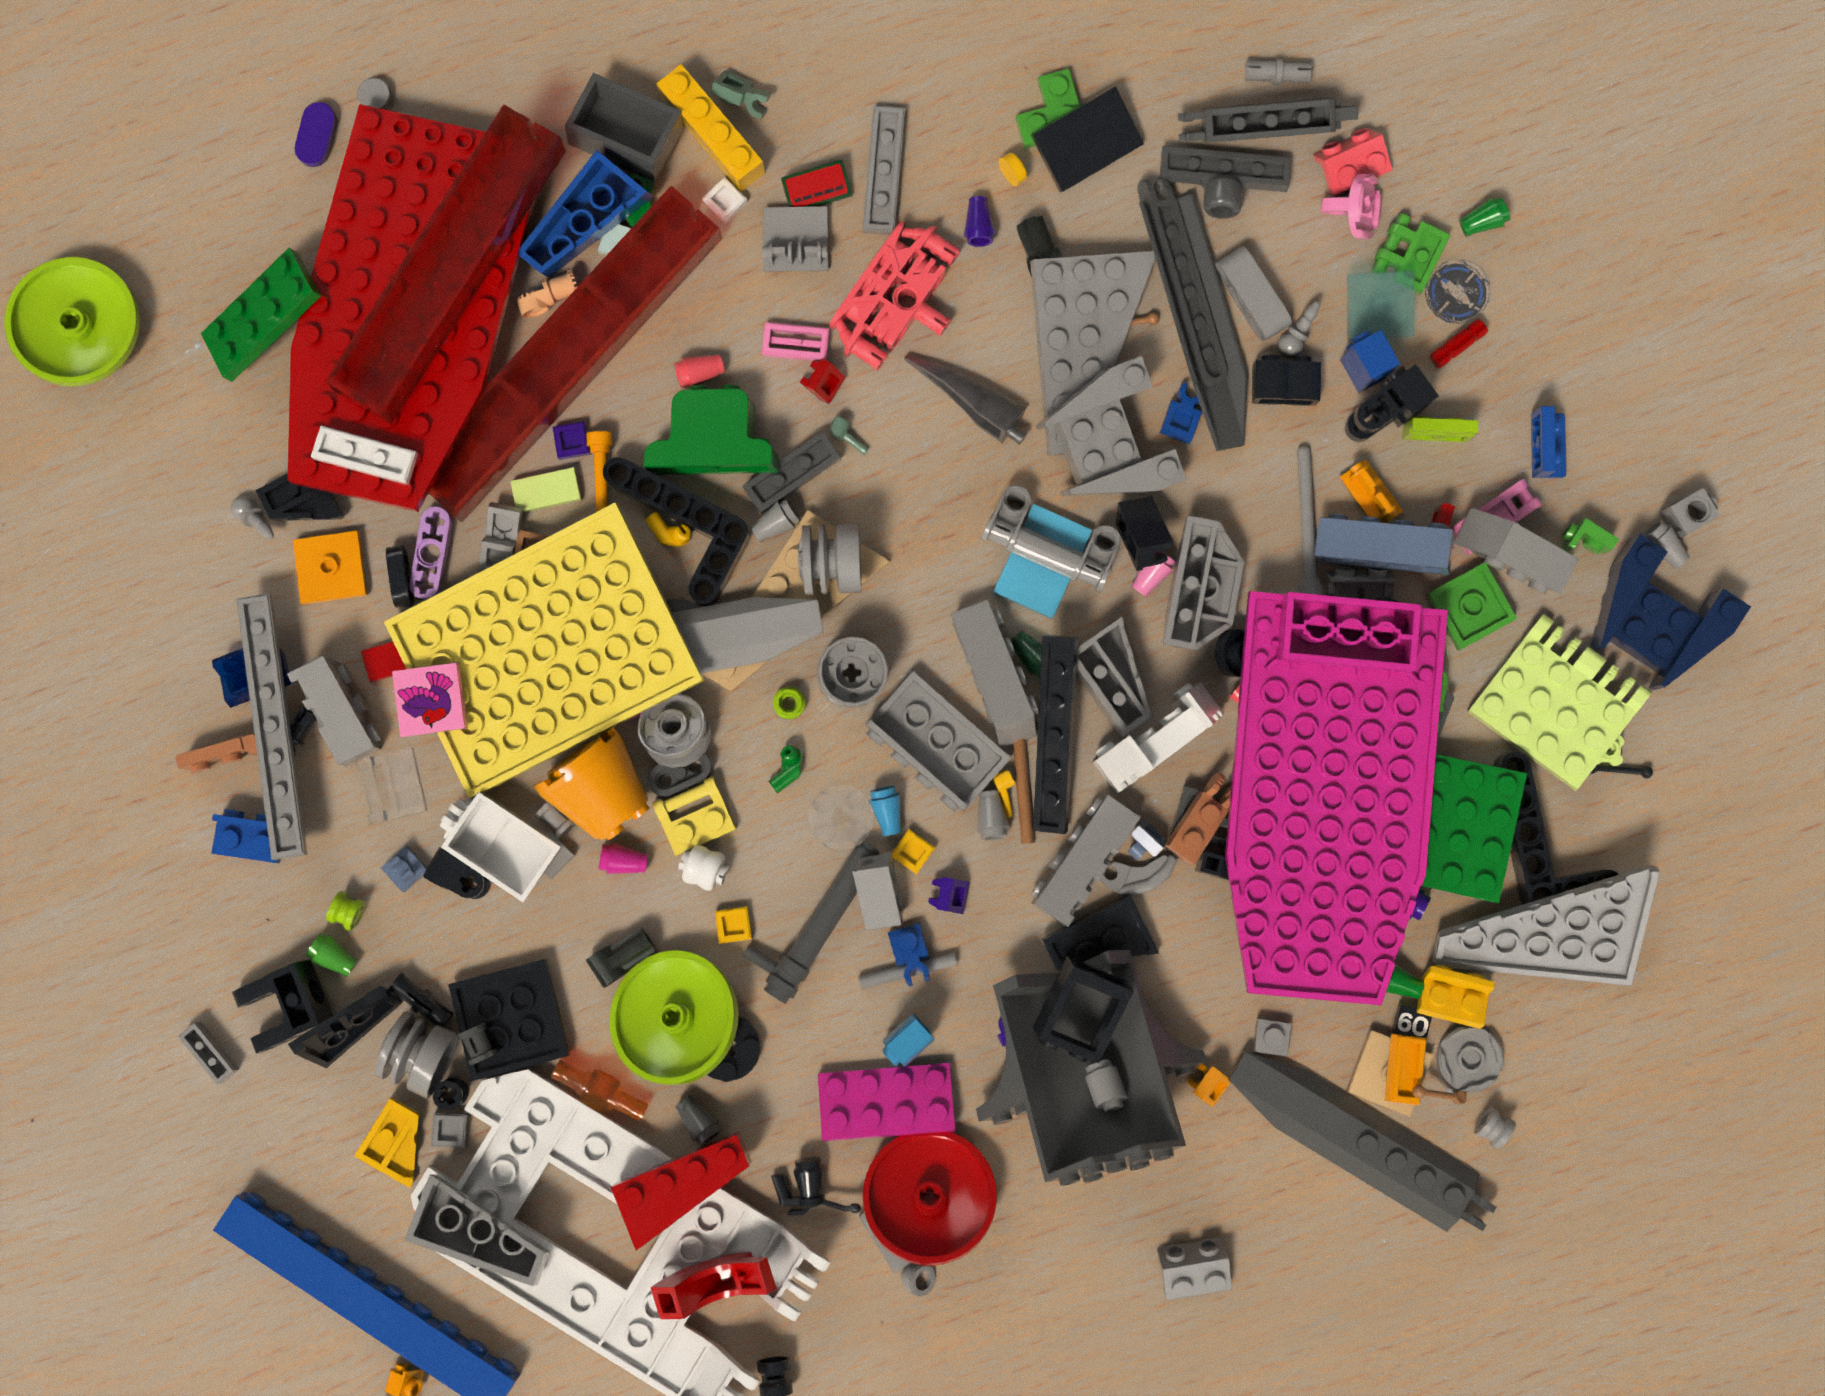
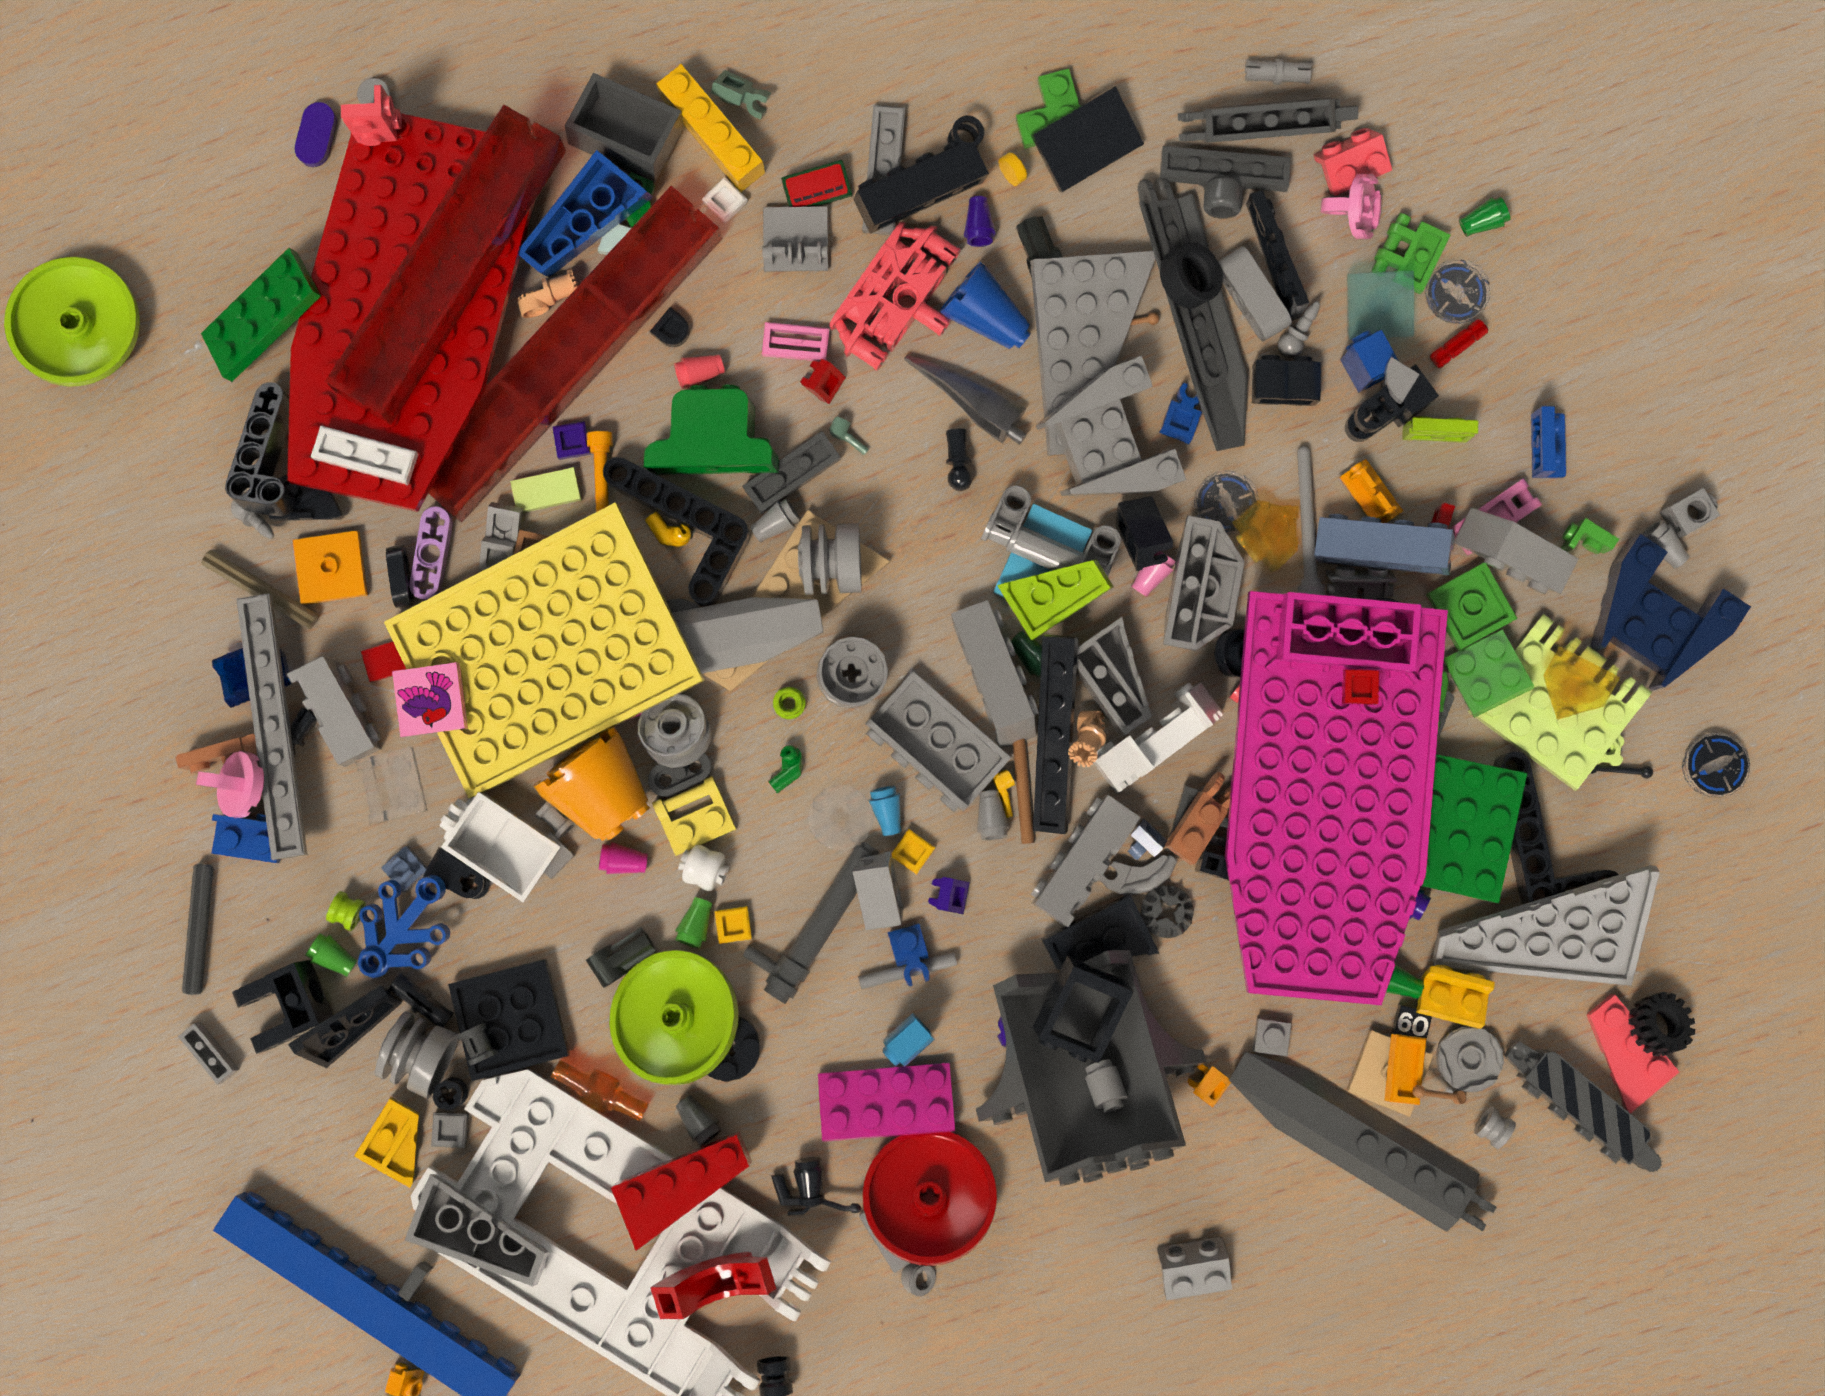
(197, 929): none -> dark grey axle
(237, 785): none -> bright pink tile
(256, 586): none -> dark tan axle
(270, 412): none -> black beam
(373, 121): none -> coral bracket
(399, 930): none -> blue plant
(415, 1280): none -> dark grey tile
(671, 329): none -> black tile
(694, 925): none -> bright green cone
(926, 182): none -> black hinge
(959, 477): none -> black pin
(987, 309): none -> blue cone
(1054, 595): none -> lime wing
(1090, 738): none -> light nougat connector
(1152, 908): none -> dark grey gear
(1205, 266): none -> black tyre
(1224, 498): none -> clear tile
(1268, 532): none -> clear yellow plate
(1276, 255): none -> black wing
(1360, 687): none -> red tile
(1399, 379): none -> light grey tile
(1488, 673): none -> bright green plate
(1576, 684): none -> clear yellow plate
(1584, 1104): none -> dark grey hinge
(1631, 1068): none -> coral wing
(1676, 1020): none -> black tyre
(1716, 765): none -> tile

